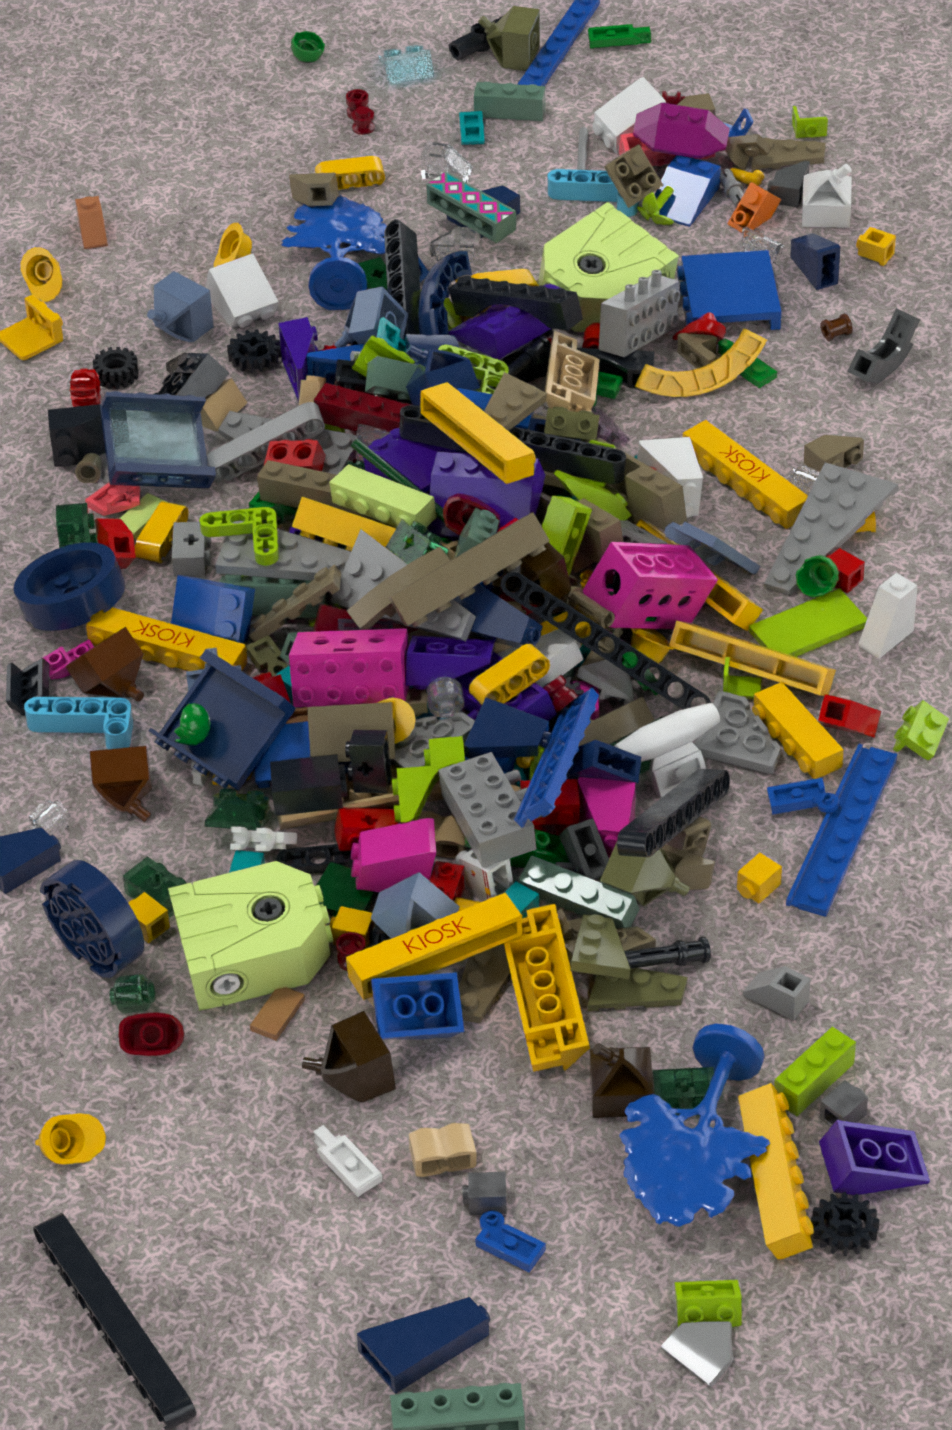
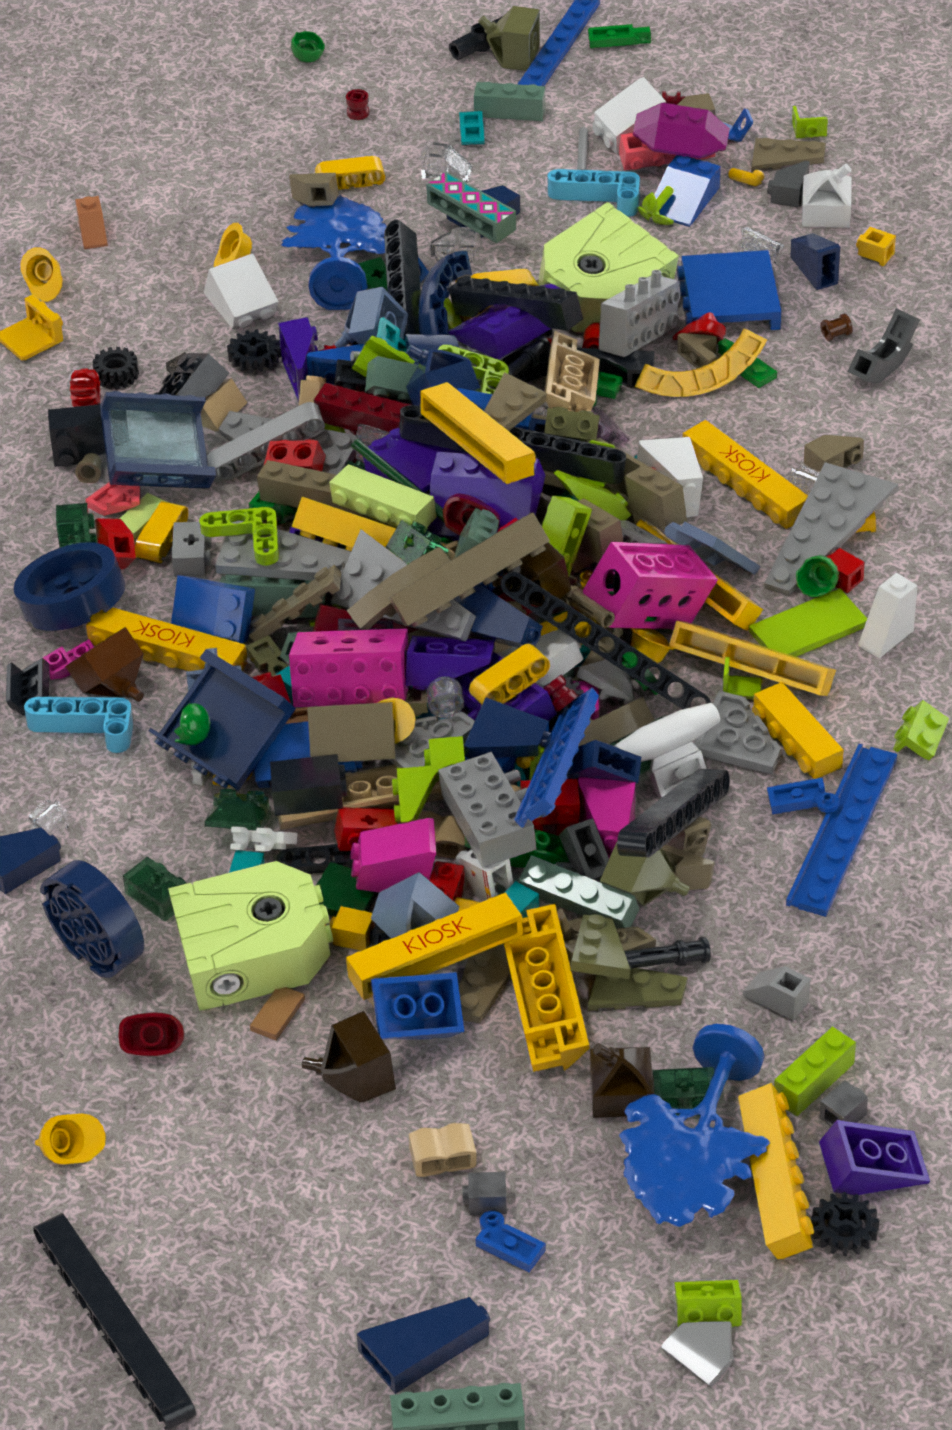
(122, 778): reddish brown piece -> none
(132, 993): clear green head -> none
(151, 916): yellow brick -> none
(181, 308): sand blue piece -> none
(346, 1161): white hinge -> none
(347, 945): dark red wheel -> none
(363, 120): dark red wheel -> none
(369, 761): black brick -> none
(407, 65): clear light blue bracket -> none
(633, 175): dark tan slope -> none
(733, 188): light grey pin -> none
(742, 147): dark tan slope -> none
(754, 208): orange slope -> none
(759, 878): yellow brick -> none
(849, 716): red slope -> none

